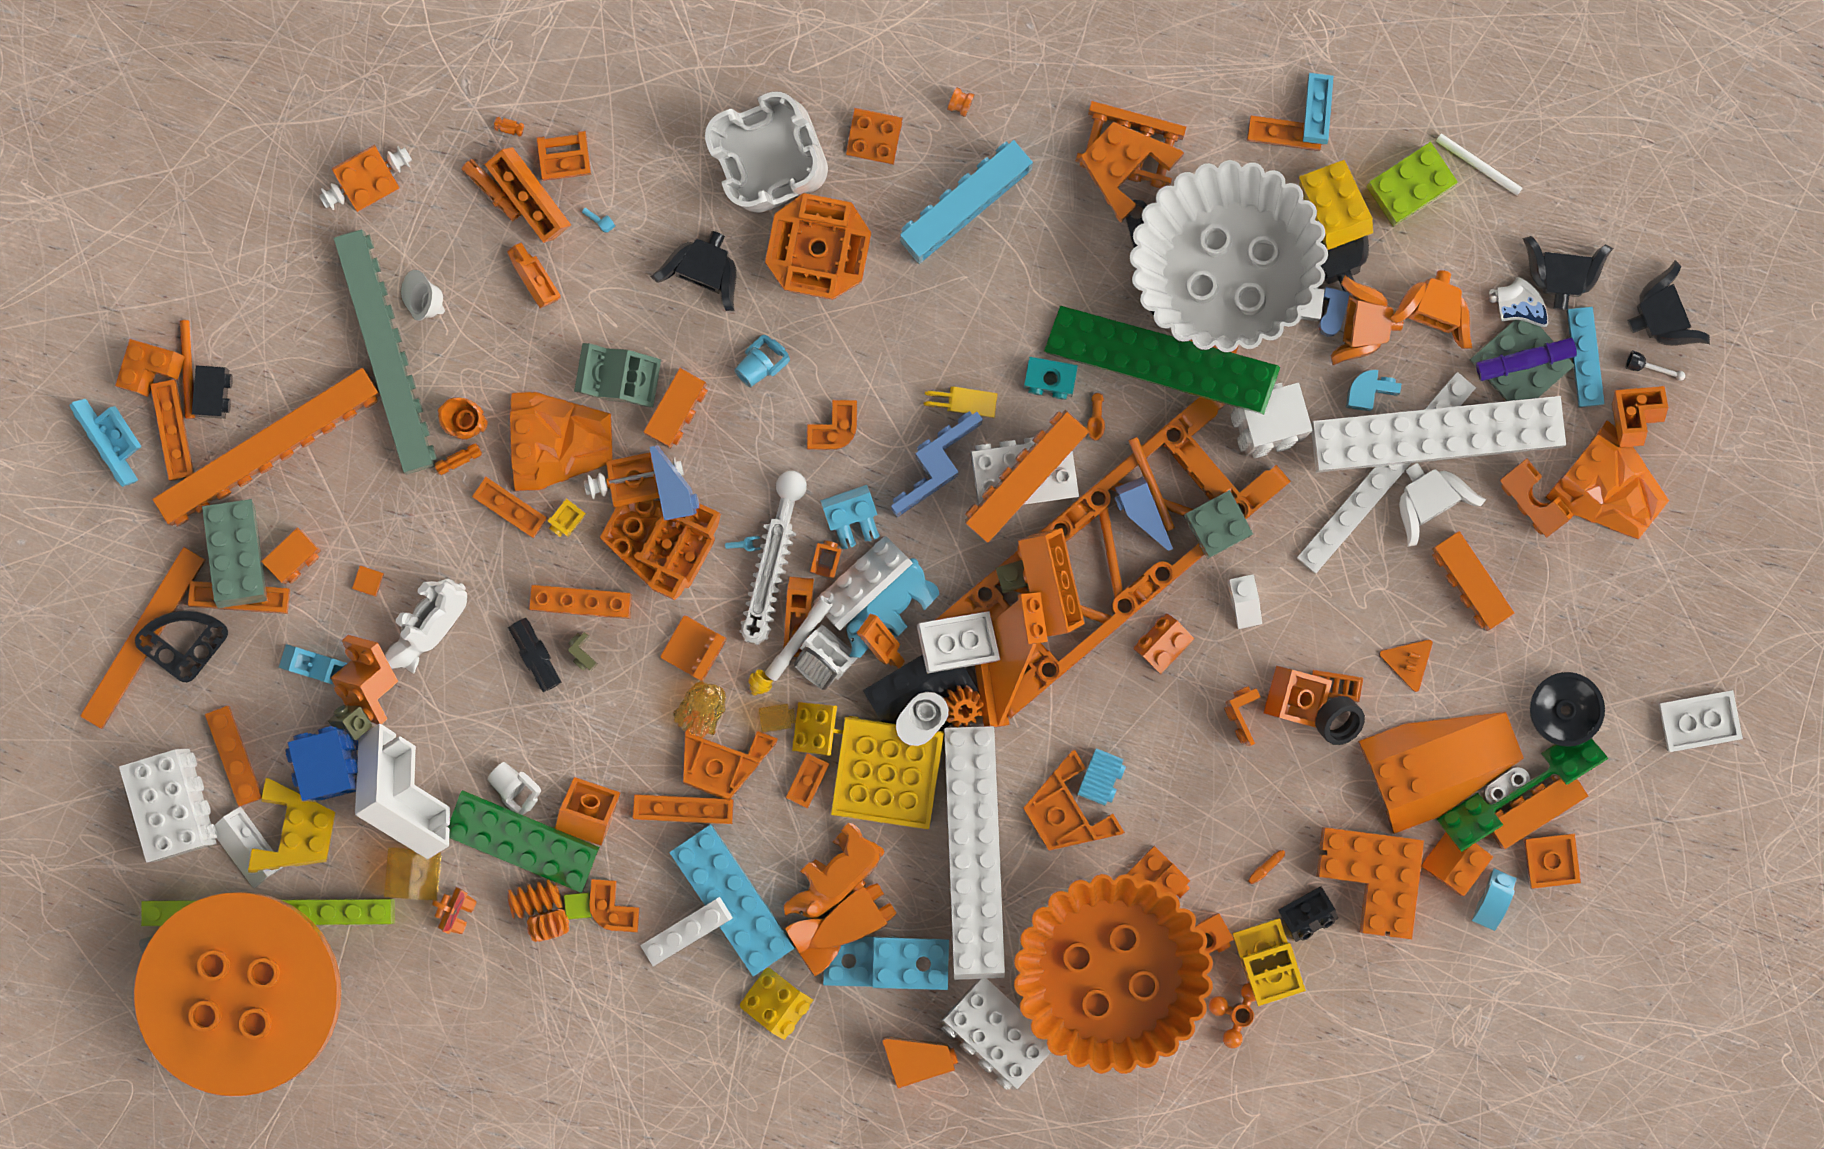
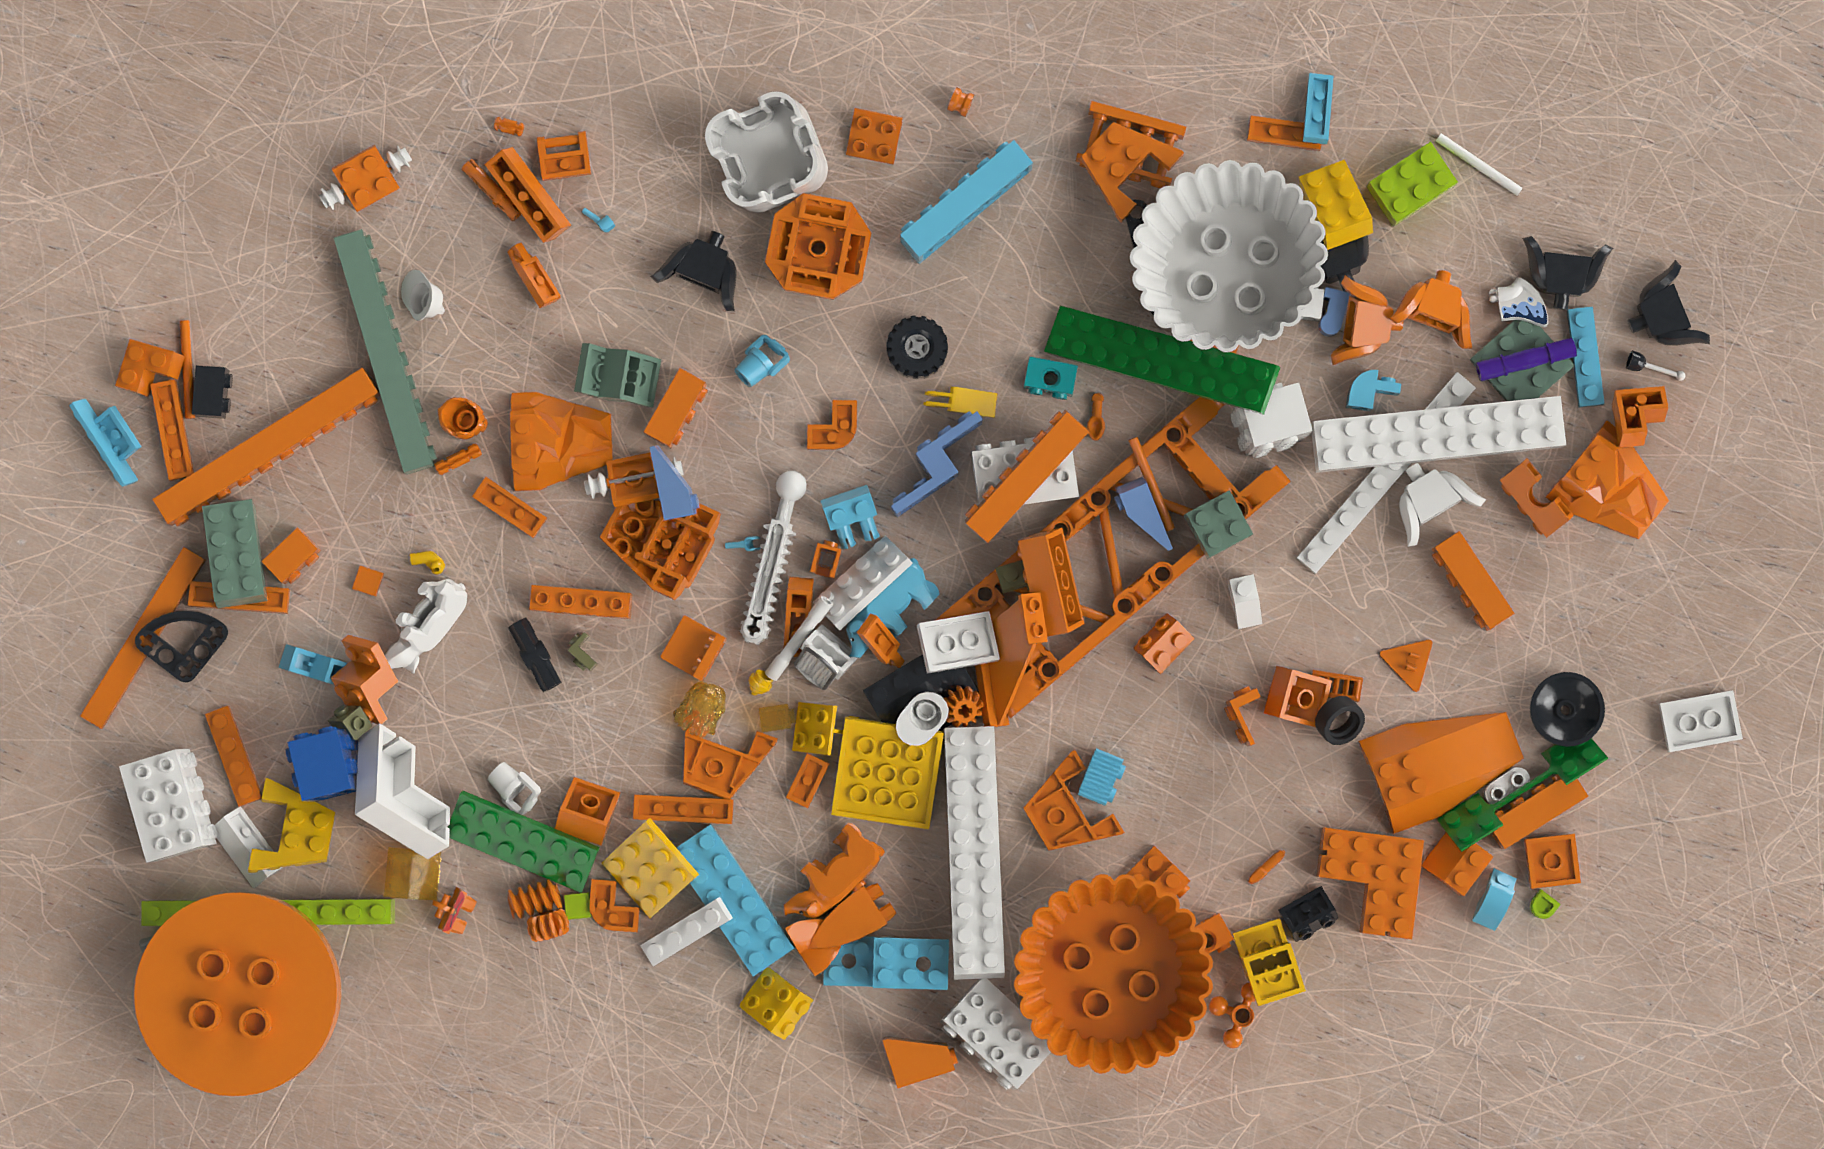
(430, 559): none -> yellow arm
(566, 518): yellow bracket -> none
(650, 868): none -> yellow plate
(910, 337): none -> black wheel
(1543, 905): none -> lime tile

